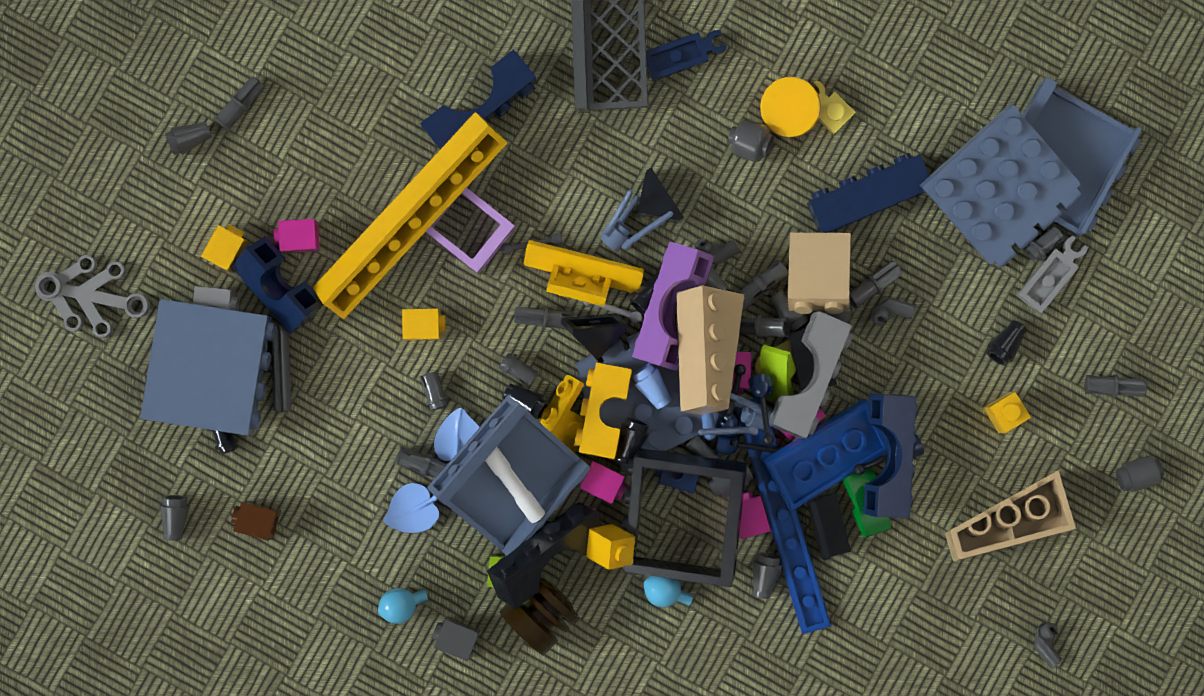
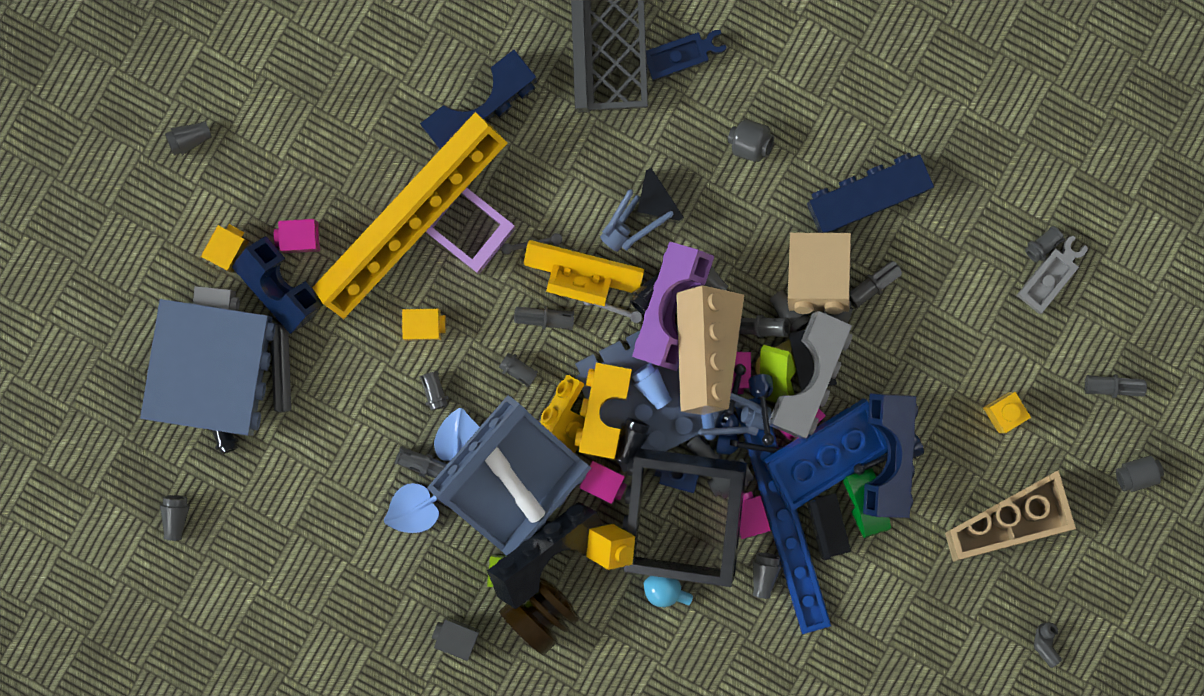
(87, 294): light grey plant -> none
(239, 103): dark grey axle -> none
(255, 520): reddish brown brick -> none
(399, 604): medium azure piece -> none
(530, 400): black cone -> none
(596, 332): black slope -> none
(720, 253): dark grey arm -> none
(763, 283): dark grey pin -> none
(790, 107): yellow tile -> none
(834, 109): light yellow plate -> none
(890, 308): dark grey arm -> none
(1002, 187): sand blue hinge -> none
(1006, 344): black cone -> none
(1087, 144): sand blue panel -> none

